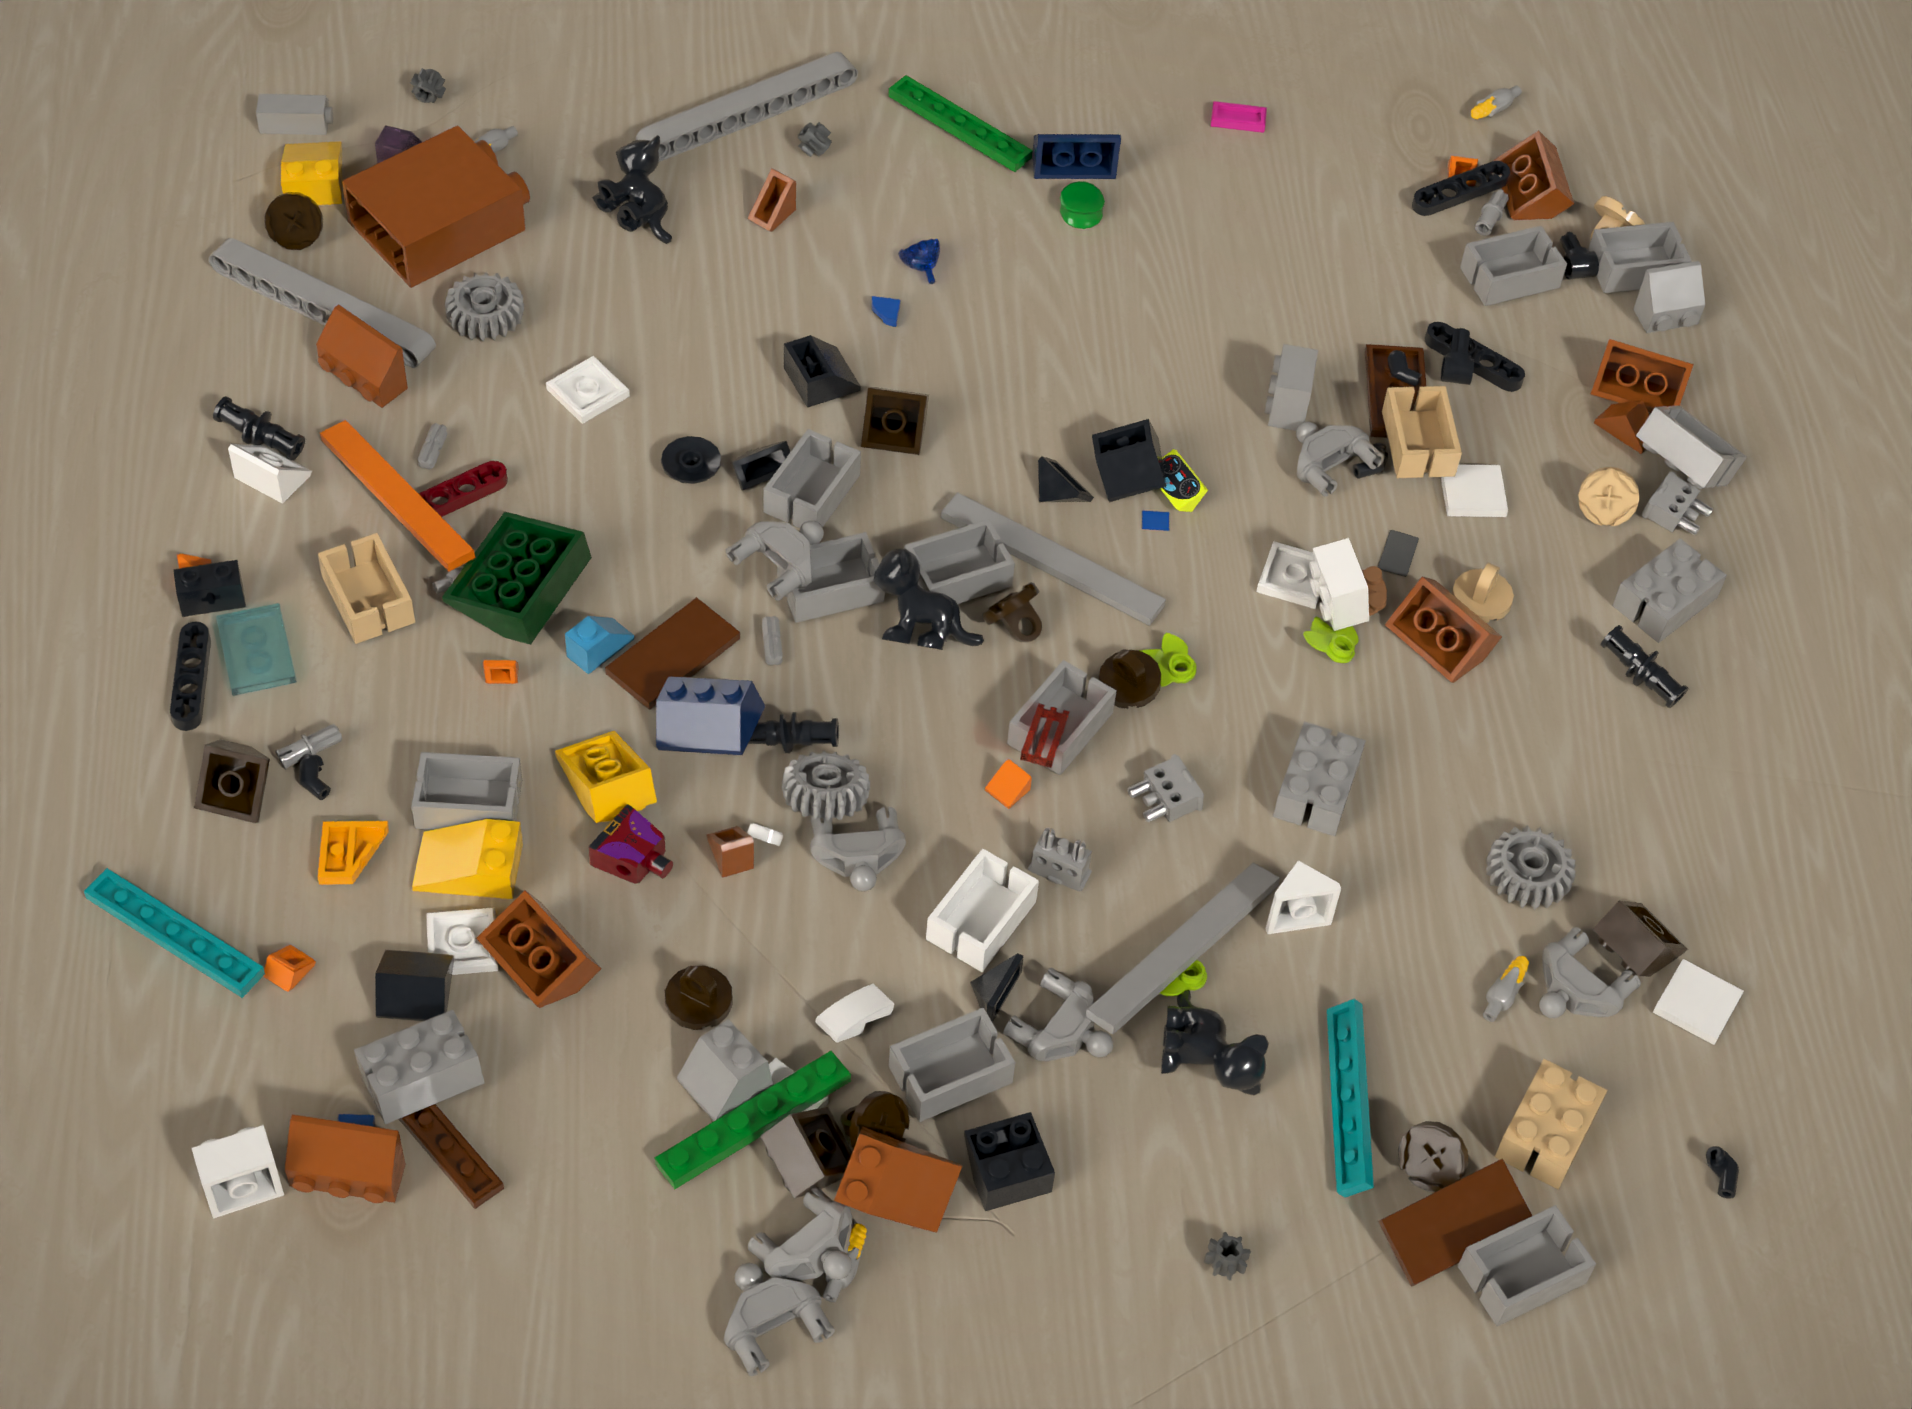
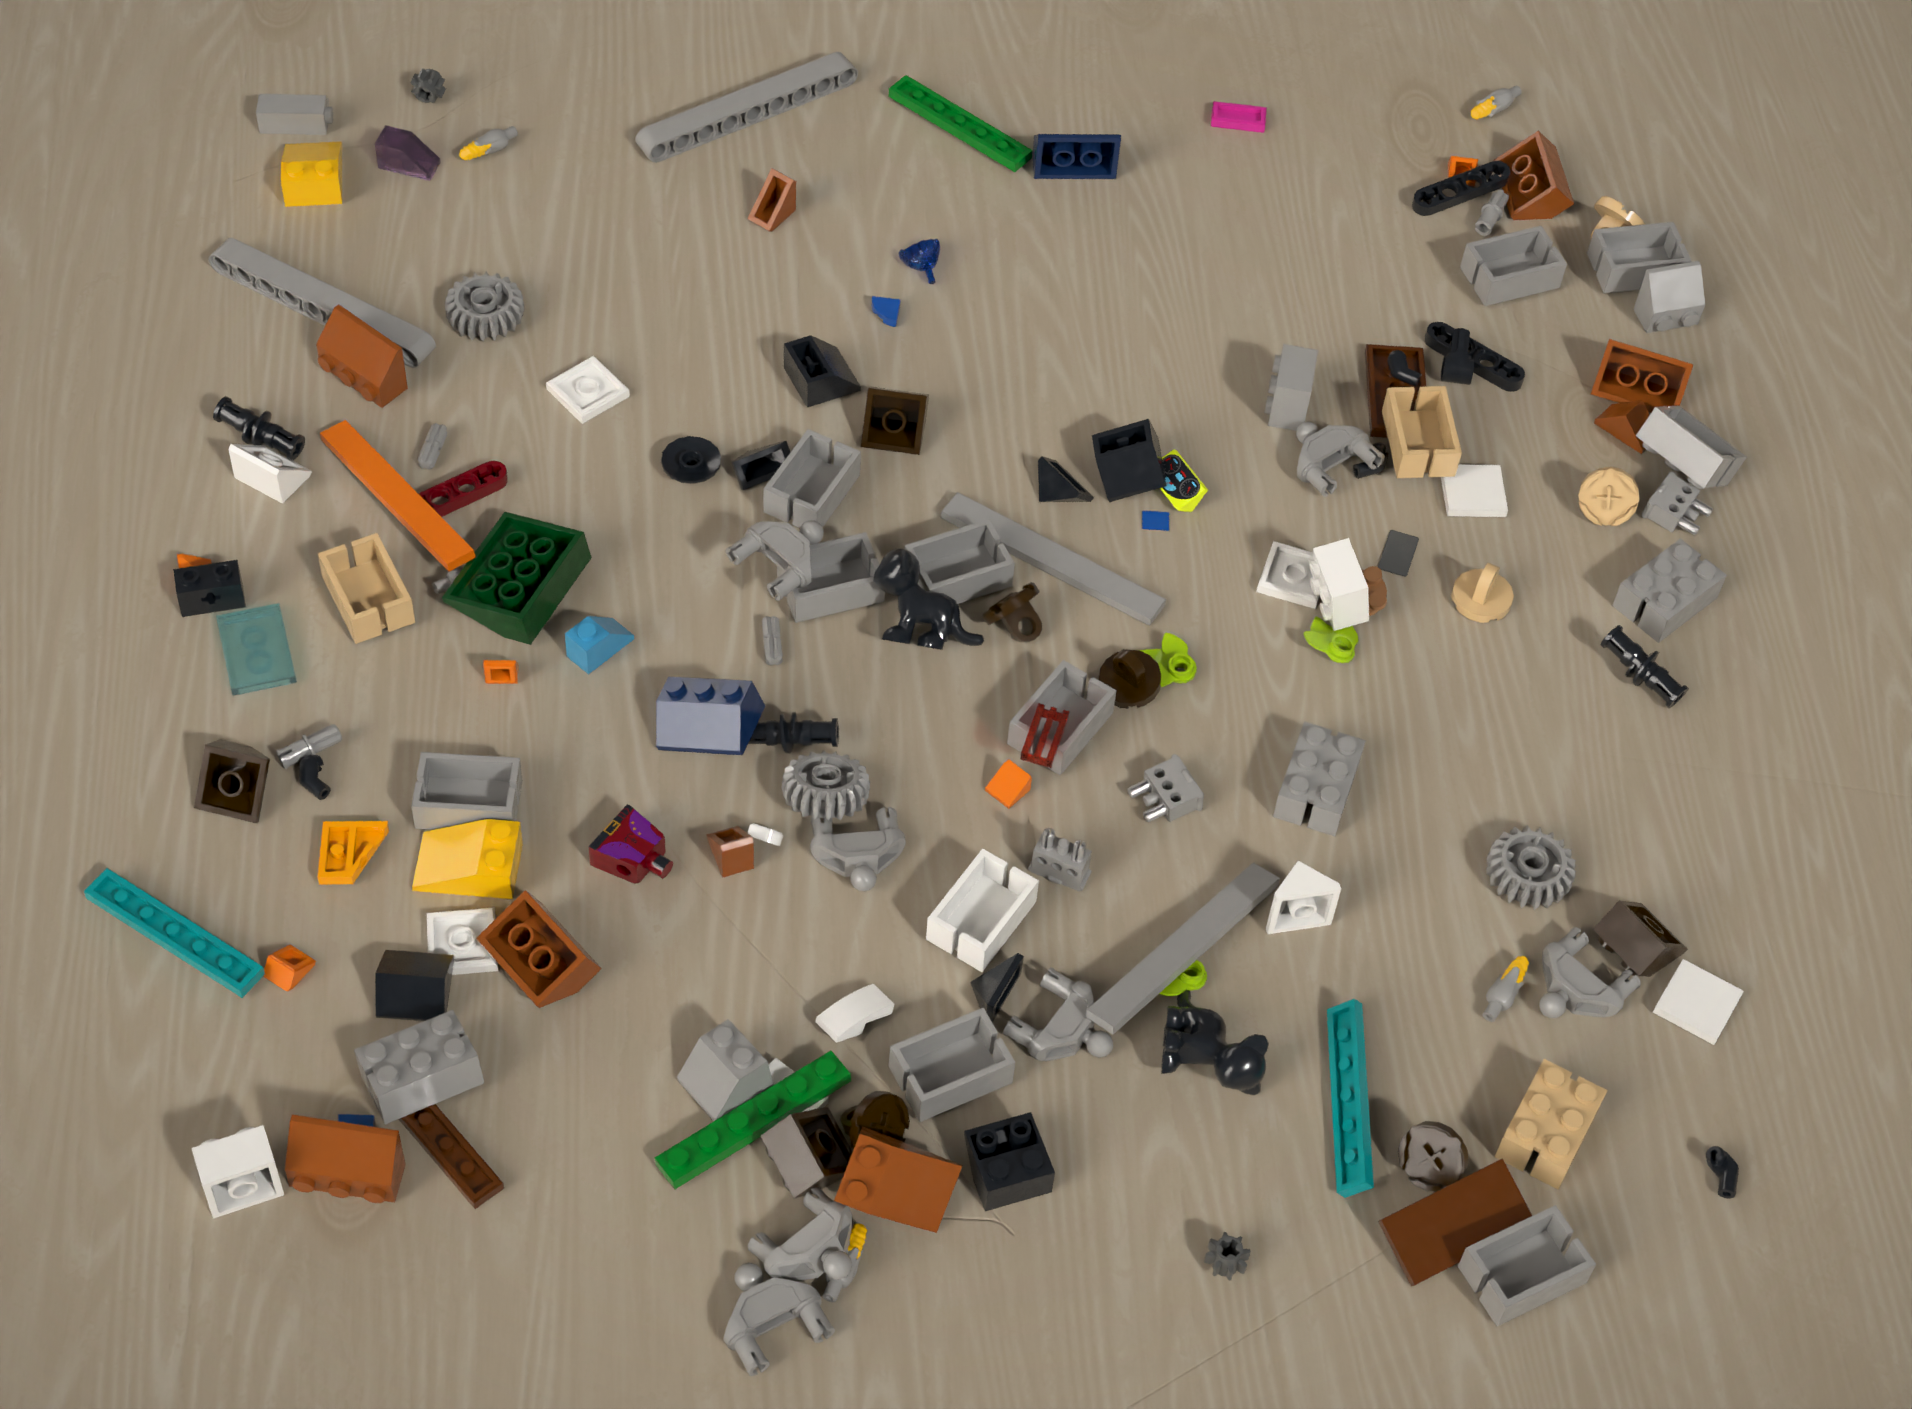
(194, 675): black beam -> none
(293, 220): dark brown tile -> none
(436, 205): dark orange brick -> none
(607, 776): yellow slope -> none
(645, 199): black animal -> none
(673, 649): reddish brown tile -> none
(698, 997): dark brown tile -> none
(814, 139): dark grey gear -> none
(1081, 205): green piece -> none
(1442, 629): dark orange slope -> none
(1578, 259): black axle -> none

